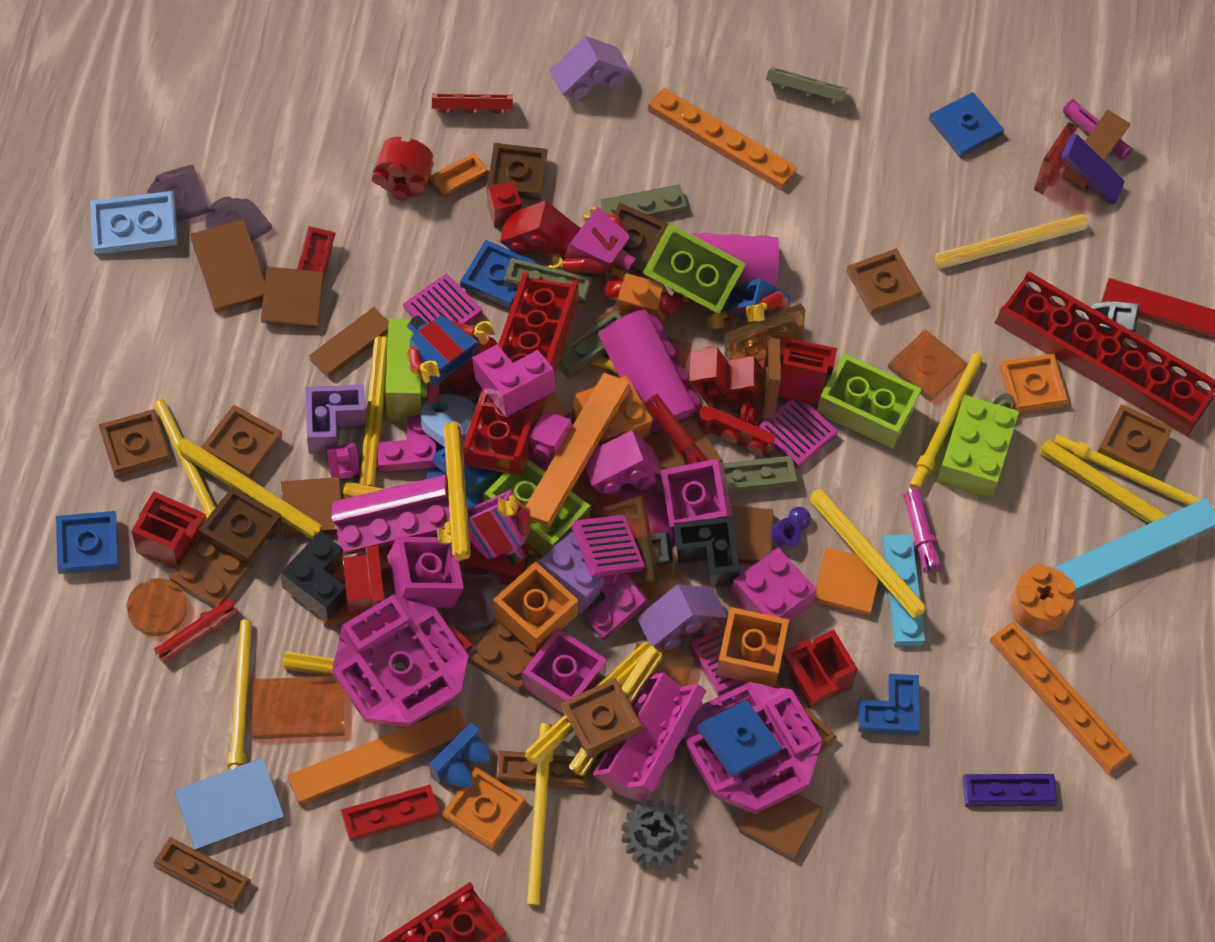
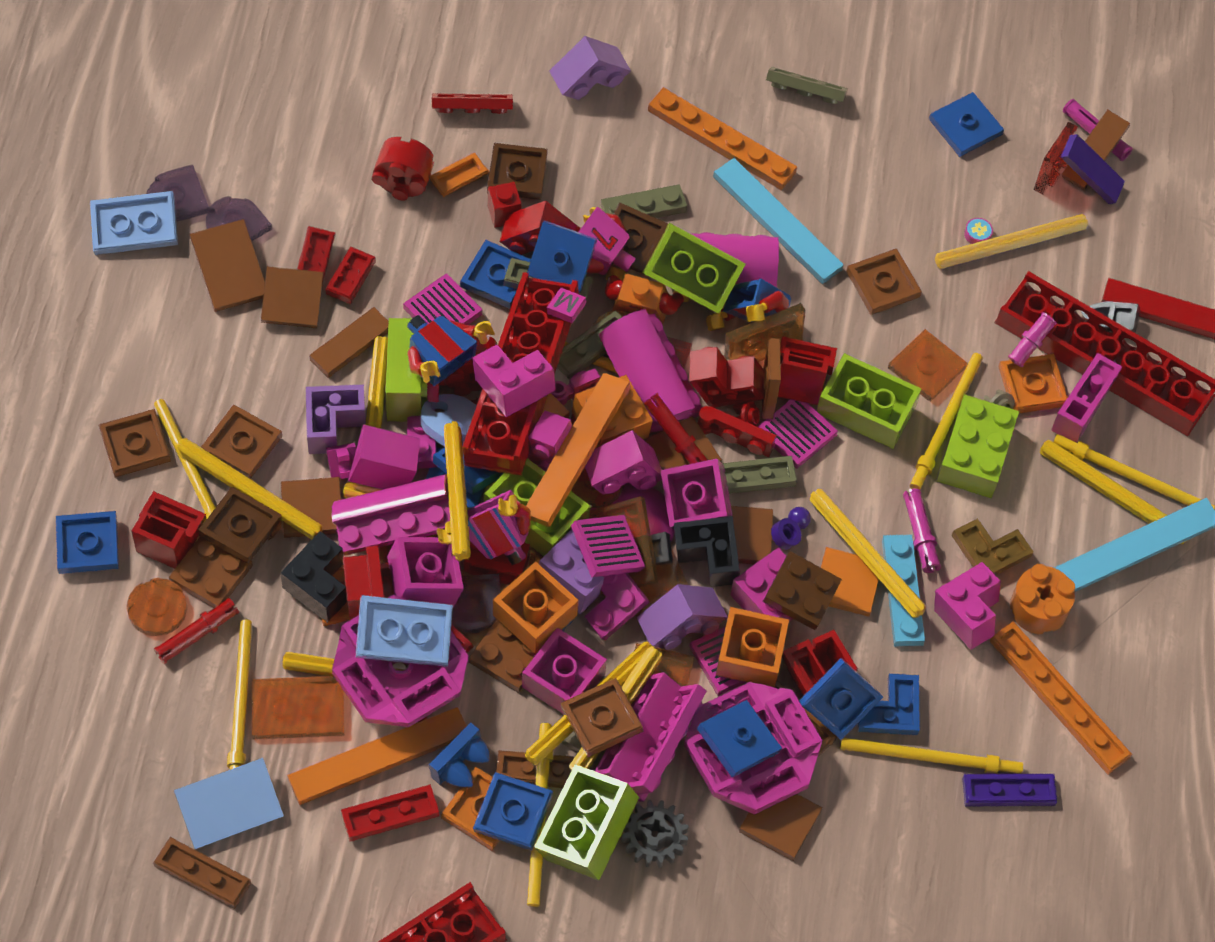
(350, 275): none -> red plate
(384, 458): none -> dark pink slope
(404, 631): none -> light blue tile
(513, 811): none -> blue plate
(561, 255): none -> blue plate
(566, 305): none -> dark pink tile
(578, 383): none -> dark pink plate
(586, 822): none -> lime brick
(778, 221): none -> medium azure tile
(802, 590): none -> reddish brown plate
(841, 699): none -> blue plate
(966, 604): none -> dark pink brick
(978, 230): none -> tile
(990, 763): none -> yellow bar
(996, 554): none -> pearl gold plate
(1032, 339): none -> dark pink pin
(1086, 398): none -> dark pink slope
(1135, 439): dark orange plate -> none

